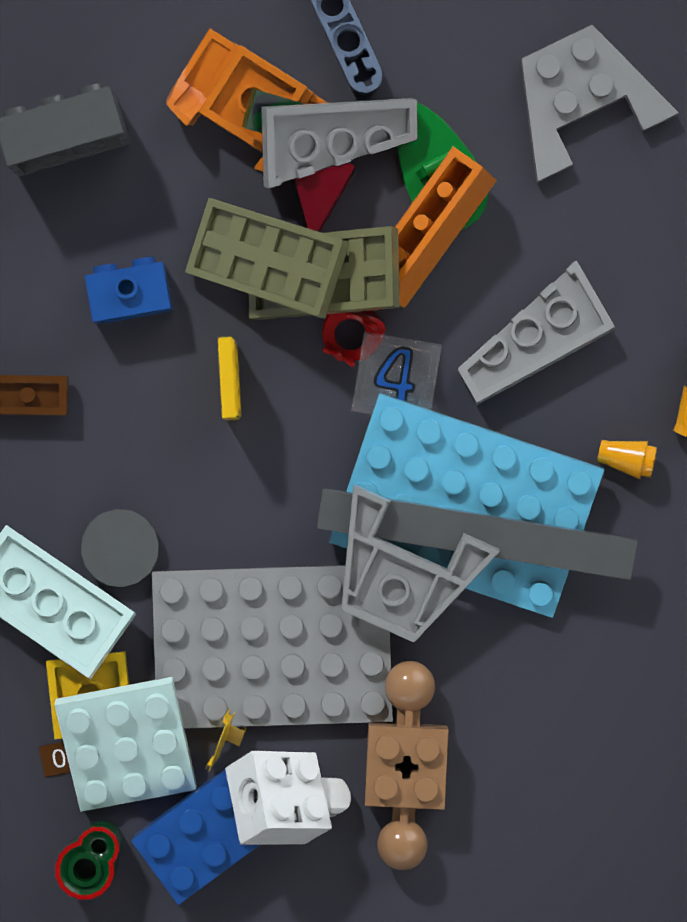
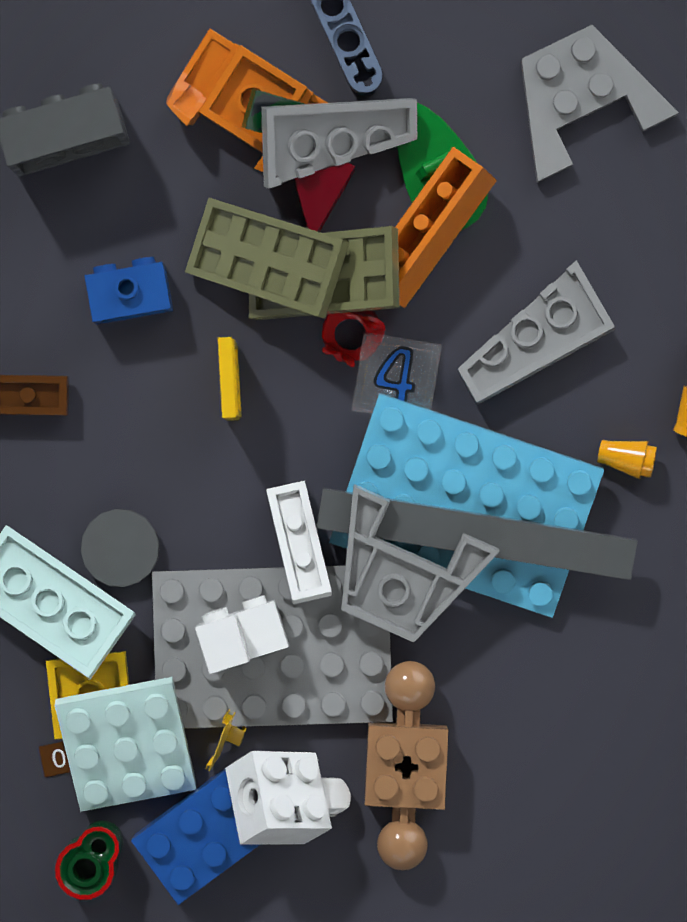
(241, 635): none -> white brick
(299, 542): none -> white plate

